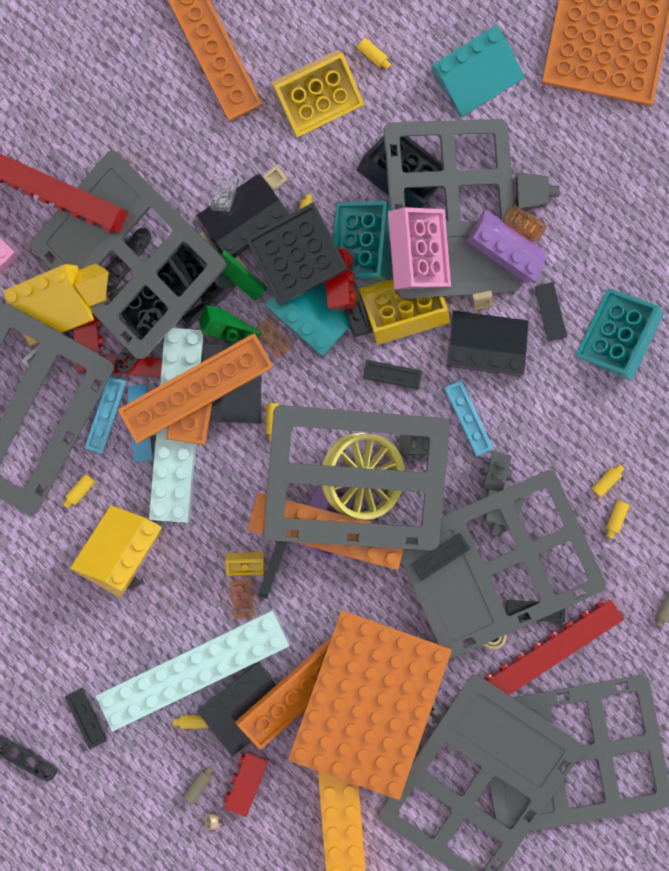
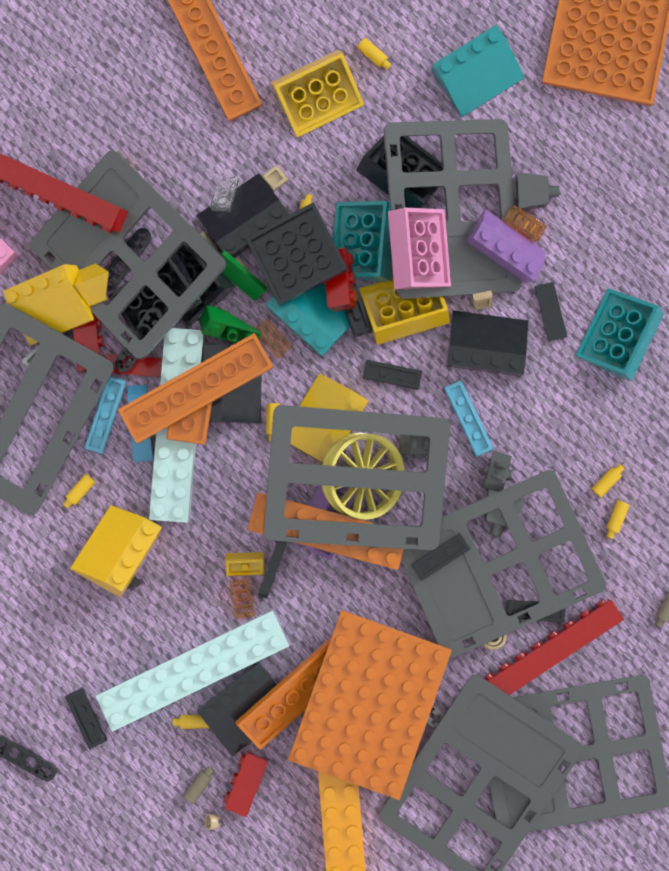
(328, 395): none -> yellow slope

